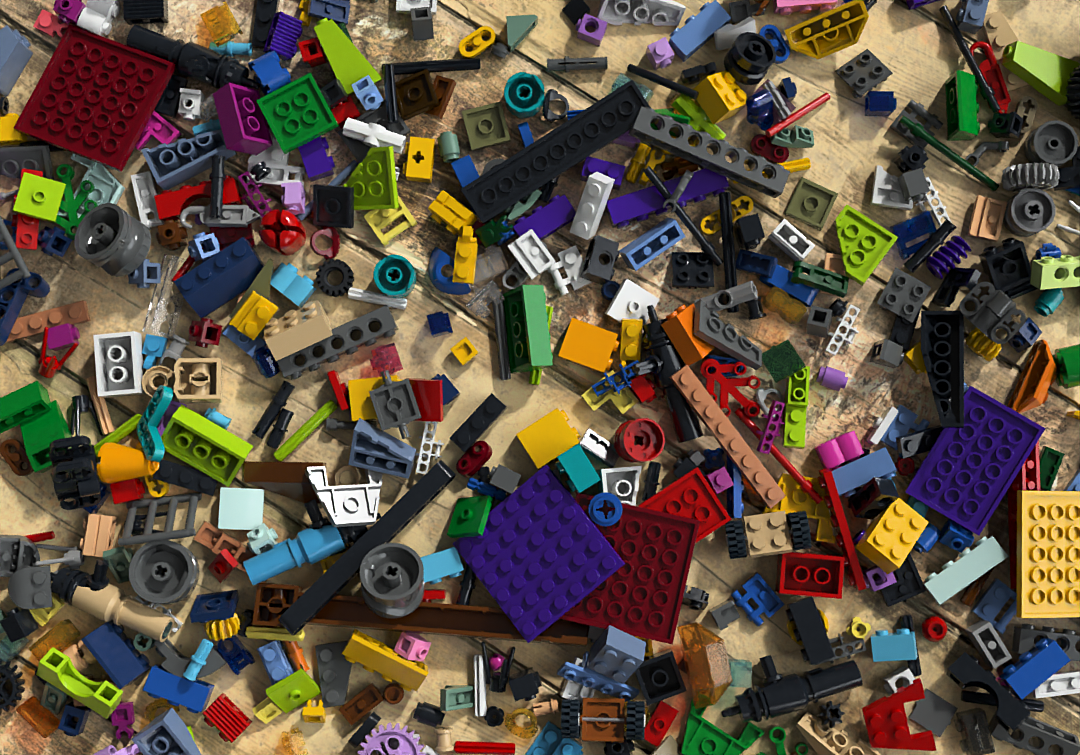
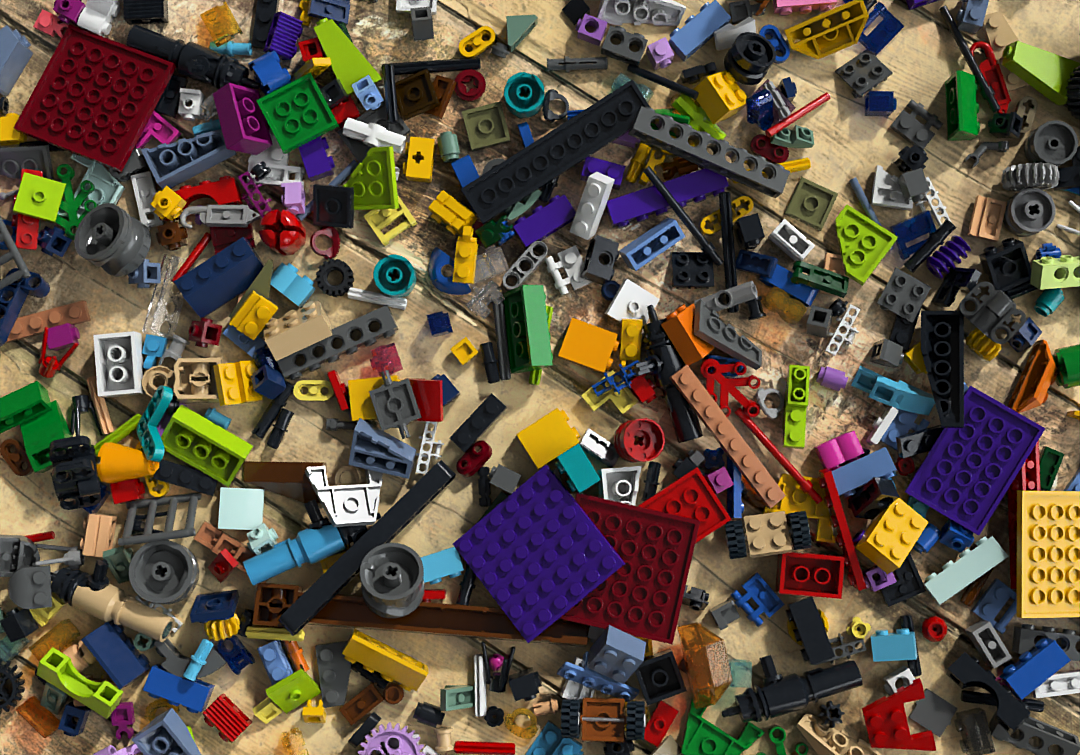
(135, 165): none -> dark grey piece
(168, 204): none -> yellow brick
(173, 406): none -> black plate
(210, 245): medium blue brick -> none
(217, 181): black pin -> none
(235, 383): none -> yellow plate
(268, 382): none -> dark blue brick
(305, 430): lime axle -> none
(314, 390): none -> light yellow plate
(315, 66): none -> yellow plate
(372, 677): none -> black axle
(412, 646): bright pink brick -> none
(470, 516): green plate -> none
(478, 82): none -> dark red gear
(486, 489): blue axle -> none
(489, 362): none -> black axle
(531, 254): white plate -> none
(598, 516): blue gear -> none
(621, 51): none -> dark grey brick
(679, 190): dark grey arm -> none
(771, 420): magenta piece -> none
(782, 361): clear green piece -> none
(864, 201): none -> sand blue bar
(883, 32): none -> clear blue plate
(892, 393): none -> medium azure slope
(917, 130): dark green bar -> none

